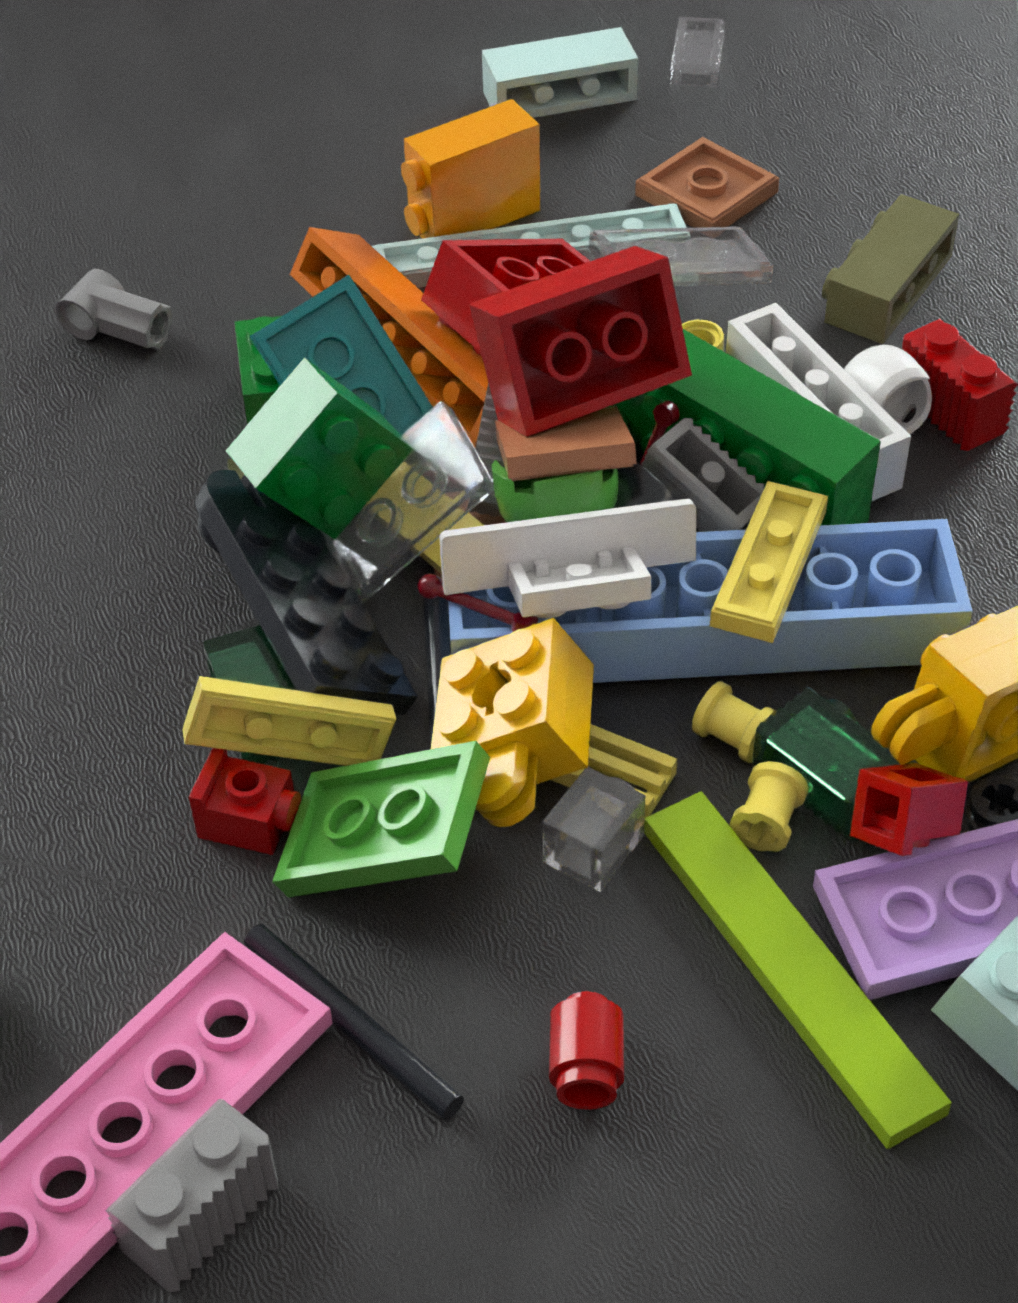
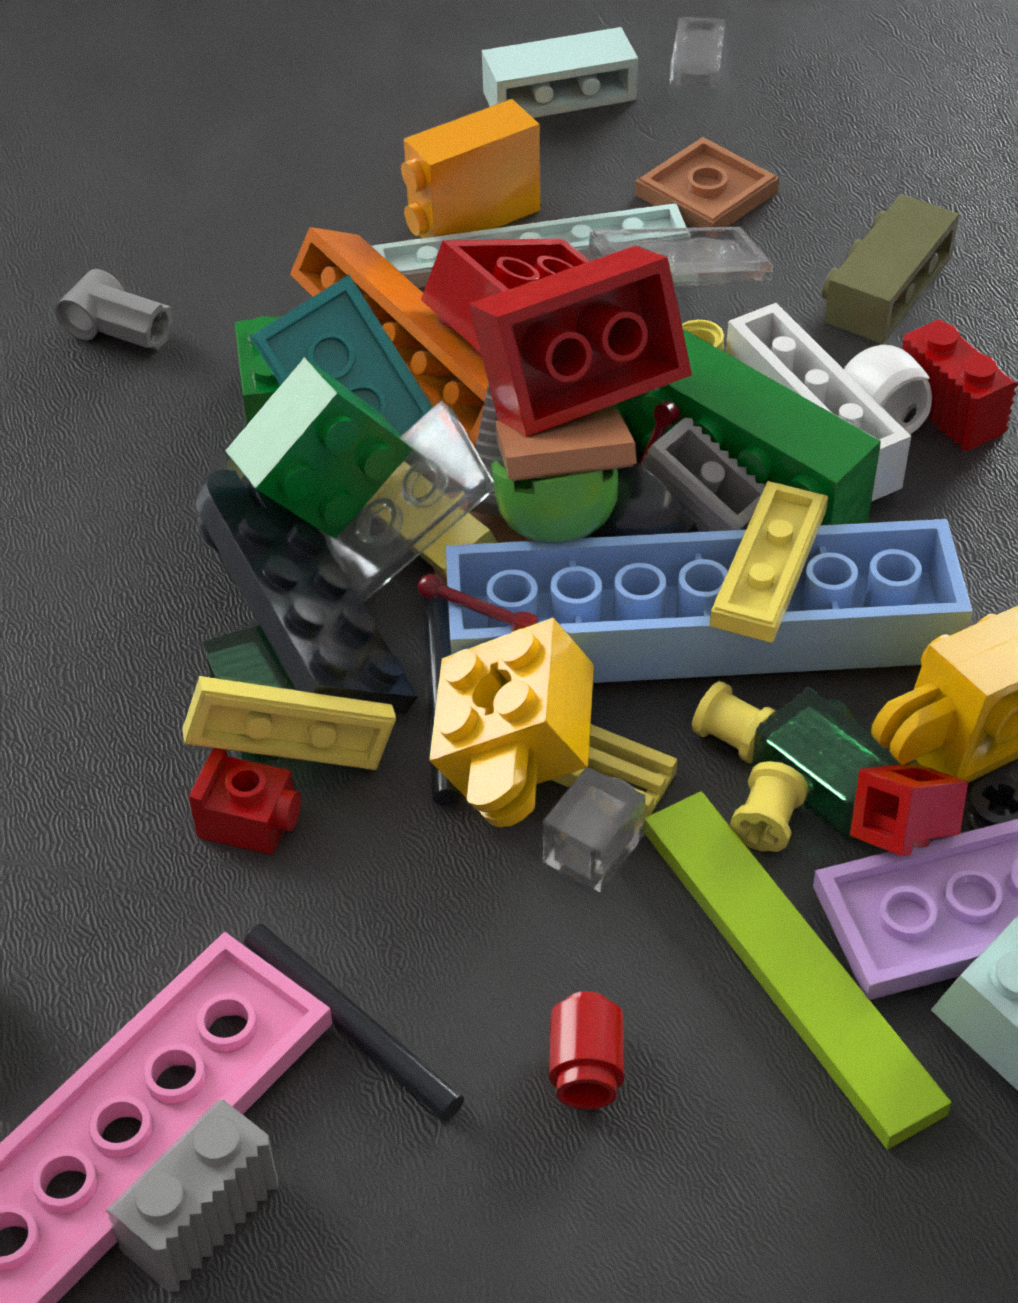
(383, 820): bright green plate -> none
(571, 558): white bracket -> none

